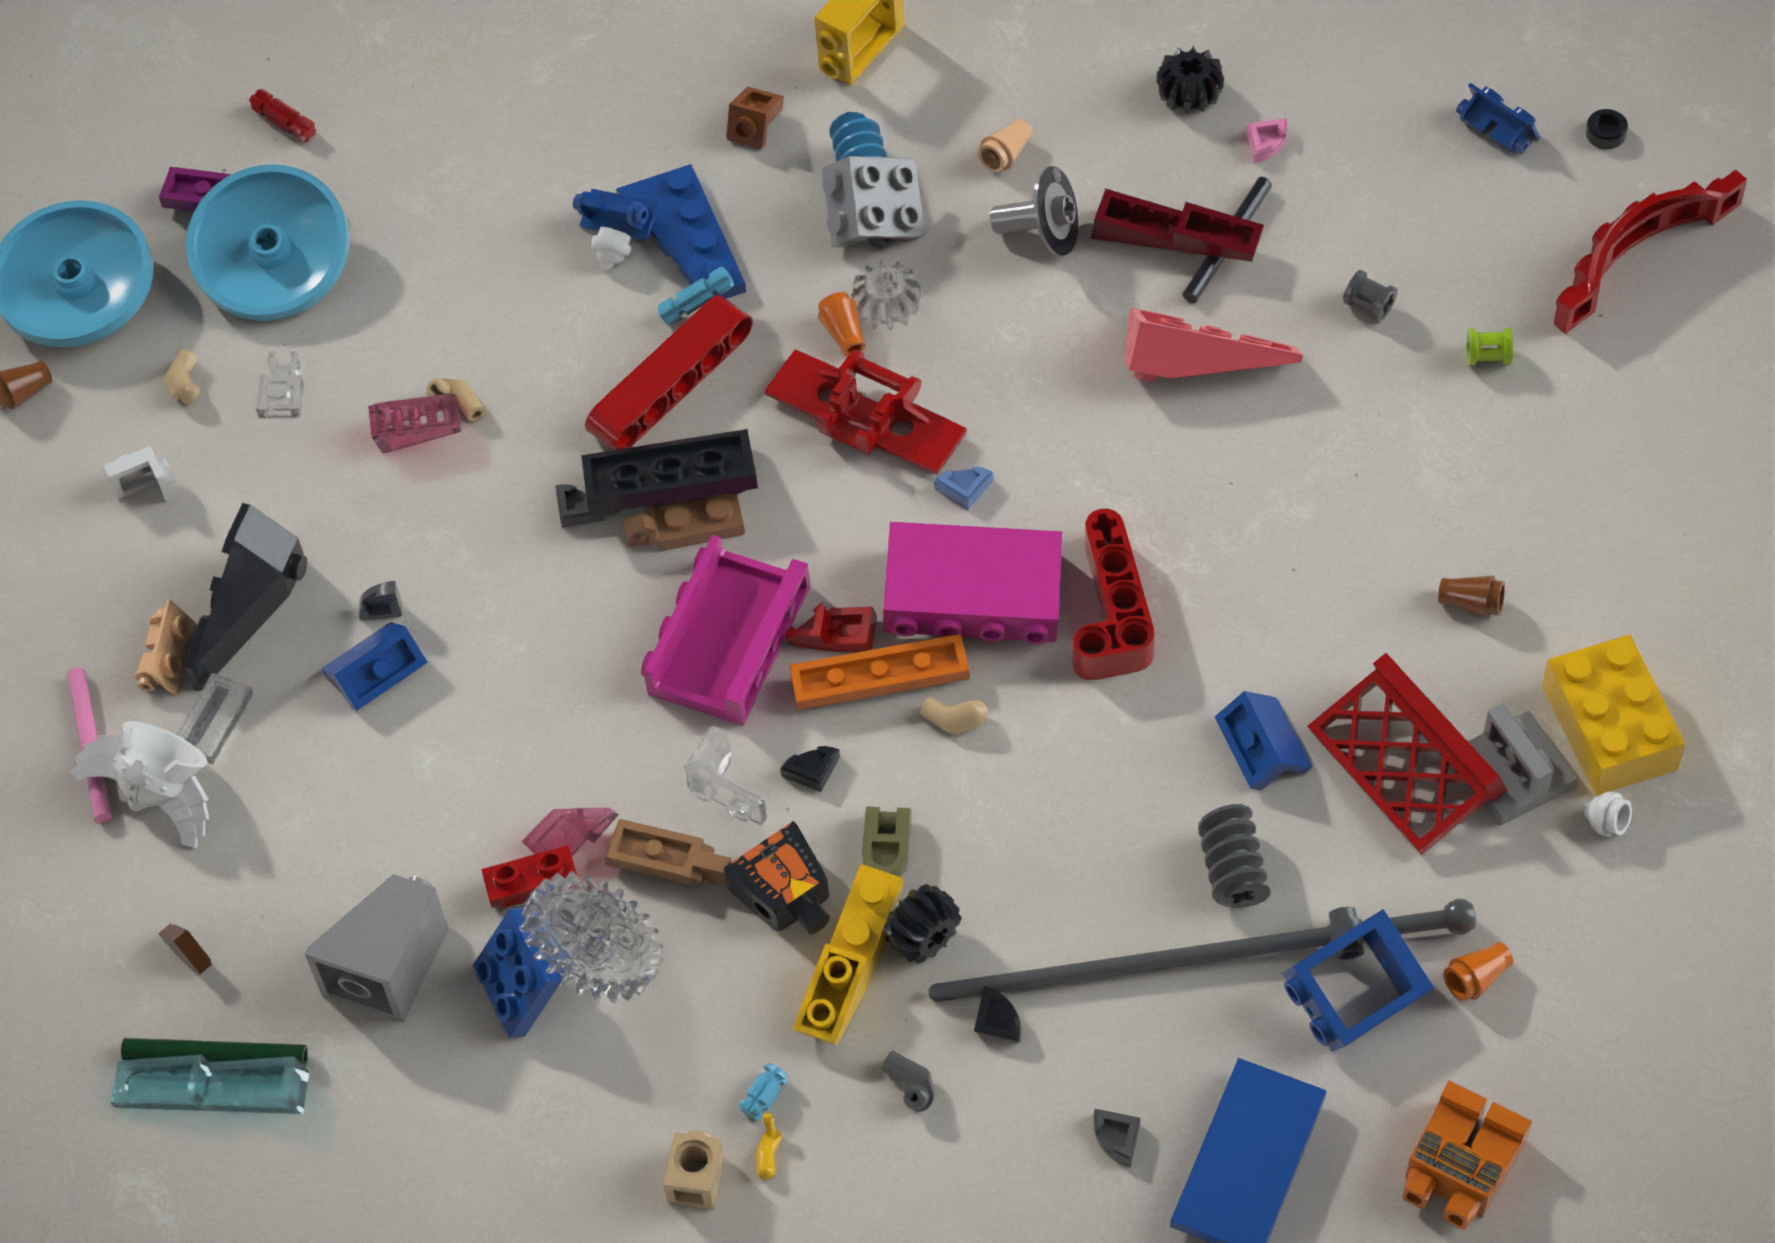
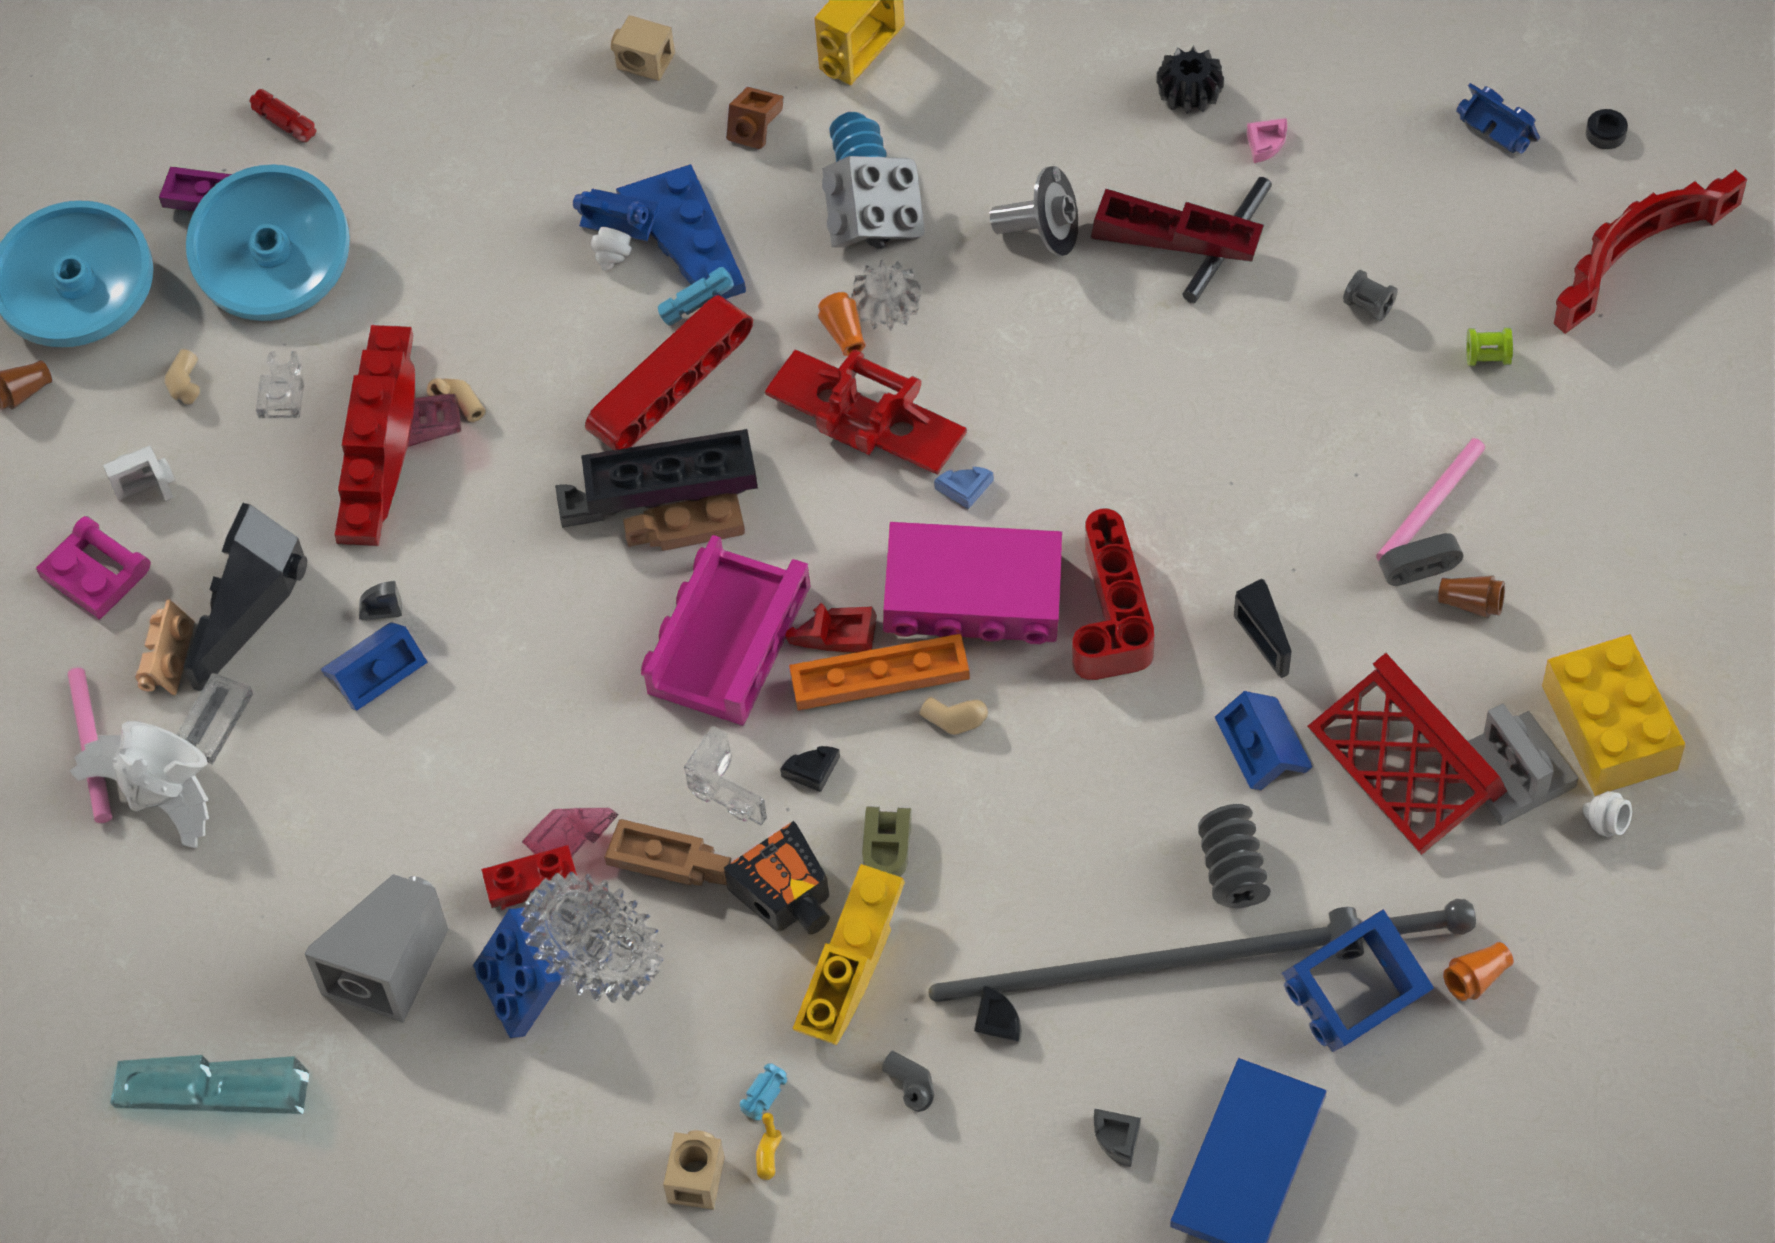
(85, 578): none -> dark pink plate
(186, 947): reddish brown tile -> none
(212, 1050): dark green piece -> none
(376, 434): none -> red piece
(643, 47): none -> tan brick
(922, 923): black gear -> none
(1002, 147): light nougat cone -> none
(1171, 349): coral wedge -> none
(1261, 622): none -> black slope
(1421, 559): none -> dark grey beam
(1435, 496): none -> bright pink bar
(1452, 1169): orange hips -> none

